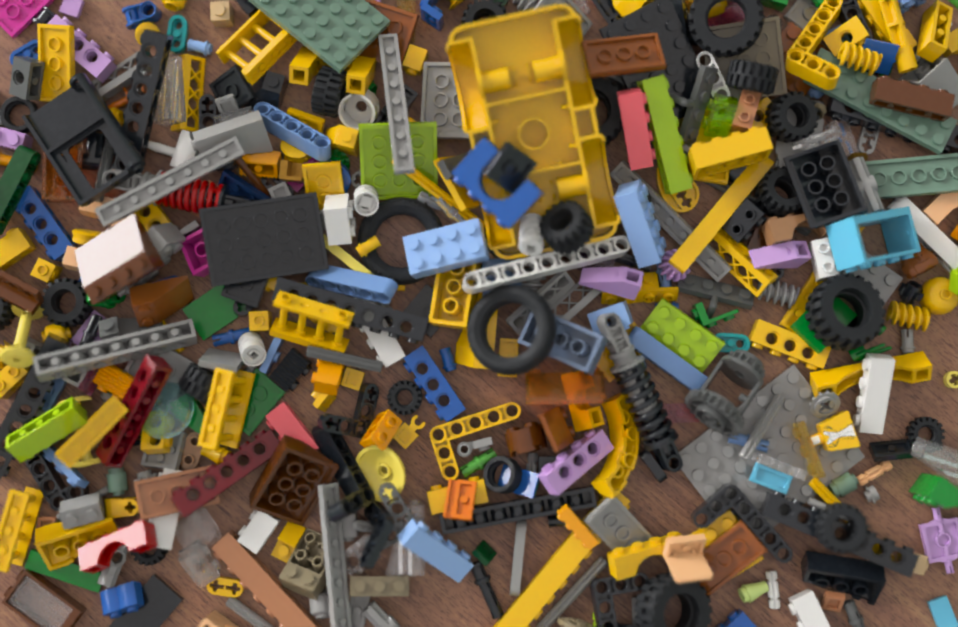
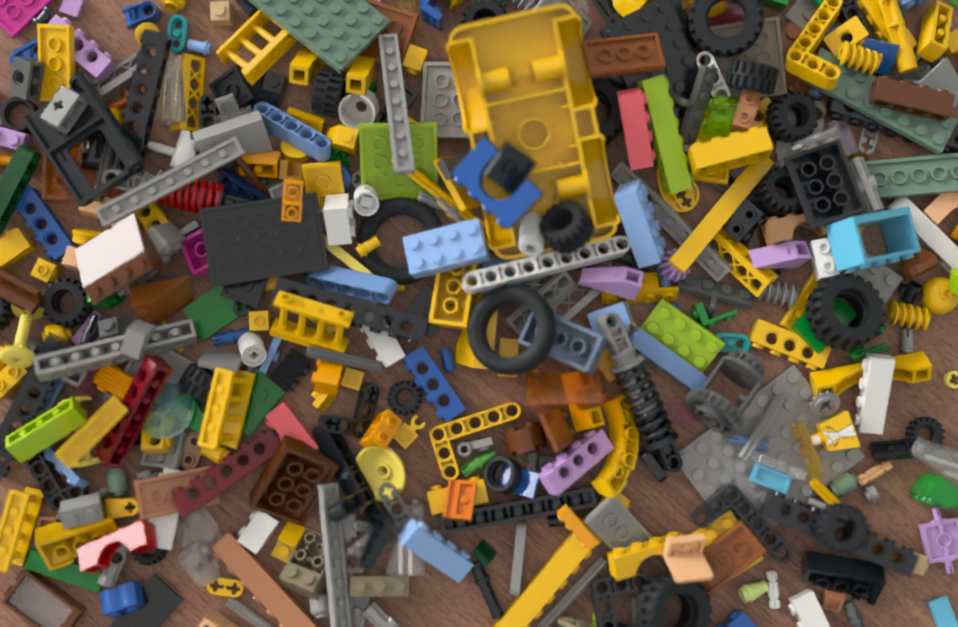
(64, 110): none -> light grey brick
(136, 338): none -> light grey slope
(292, 200): none -> light orange slope

